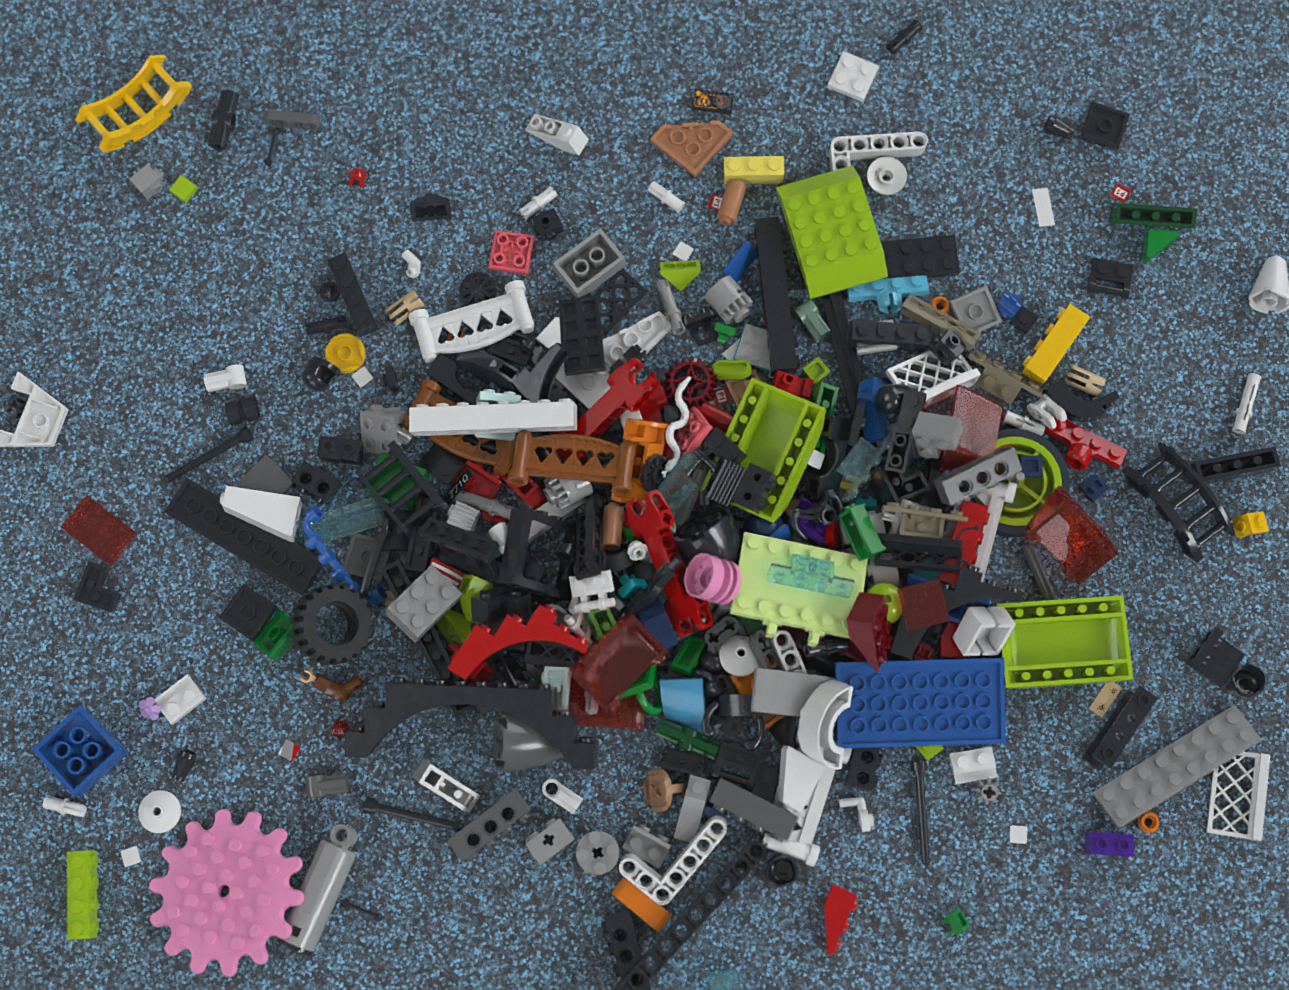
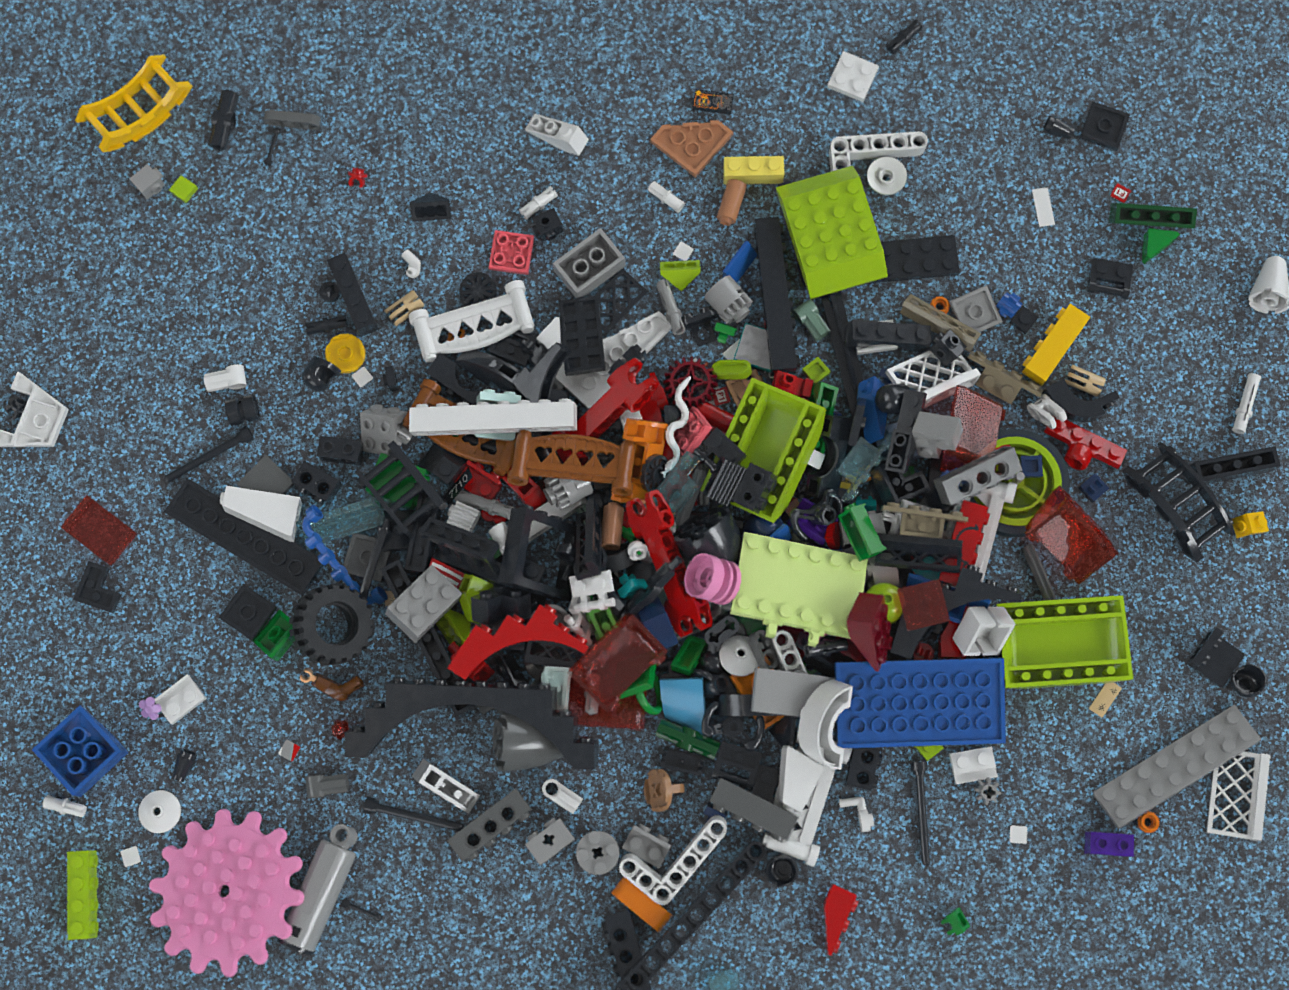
(692, 808): light grey slope -> none
(715, 202): red sticker -> none
(811, 575): clear light blue bracket -> none
(889, 291): medium azure plate -> none
(1023, 423): white pin -> none
(1119, 728): black fence -> none

